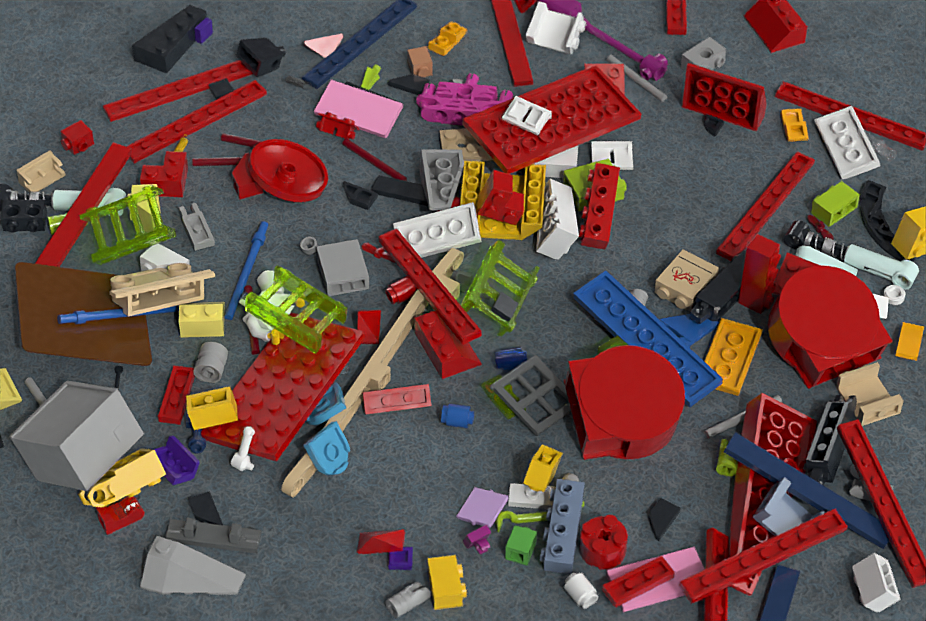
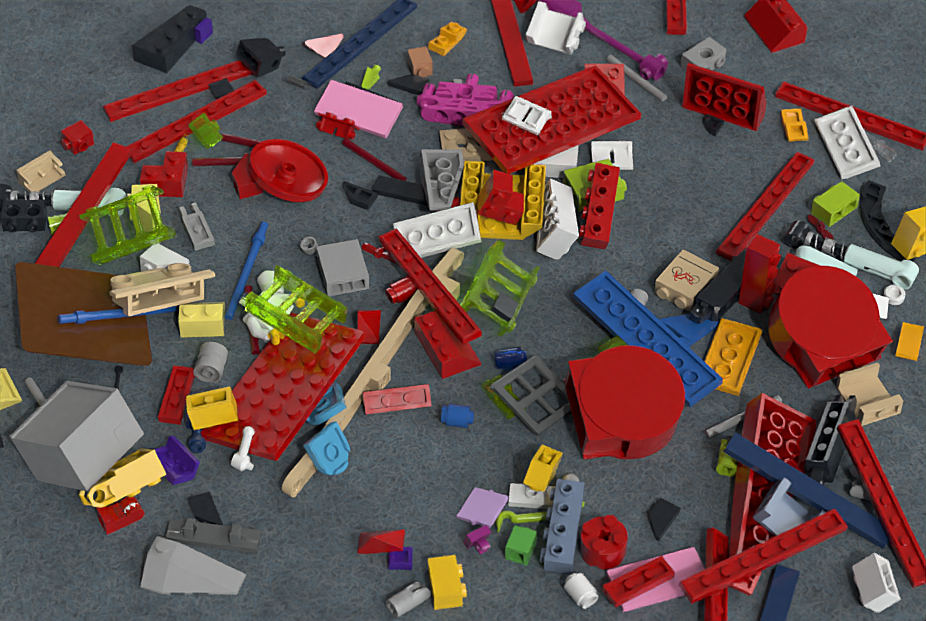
(206, 130): none -> clear neon green brick

